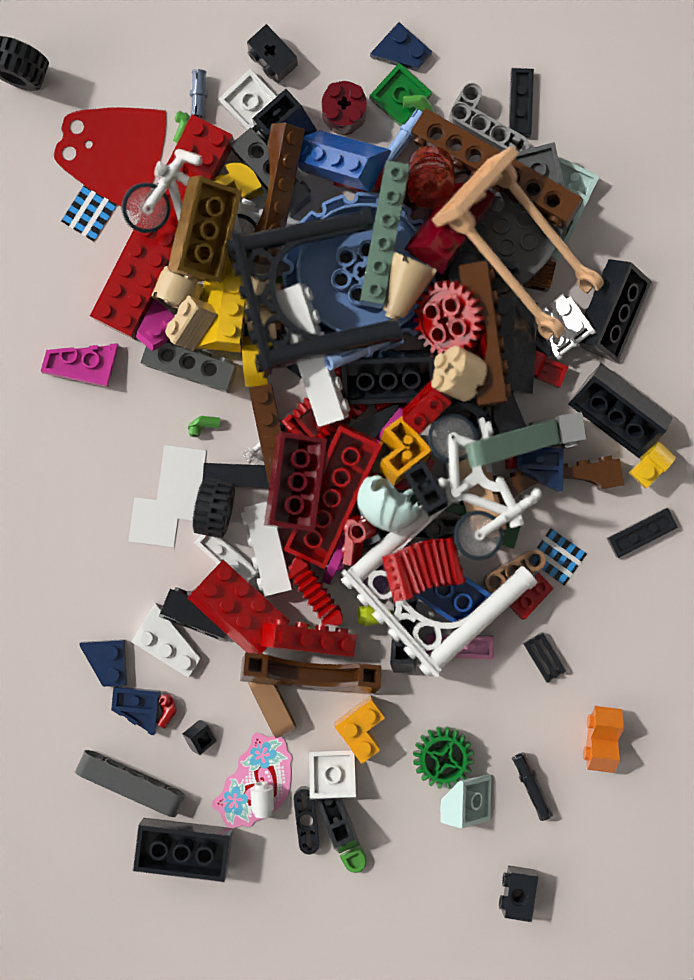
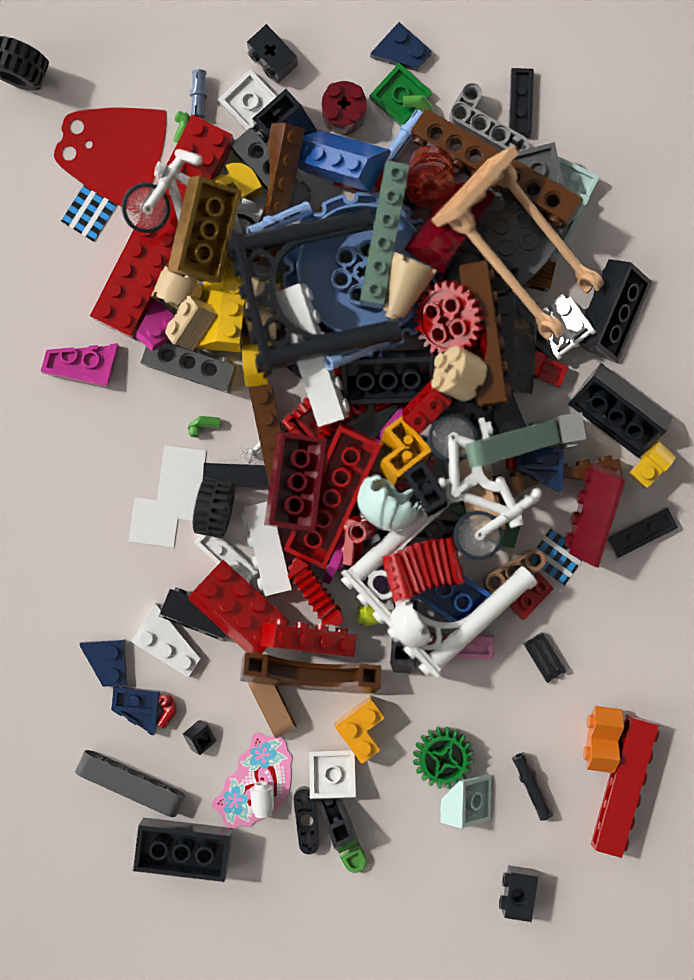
(301, 211): none -> light blue pin
(408, 626): none -> white cylinder
(594, 513): none -> dark red slope
(624, 787): none -> red brick

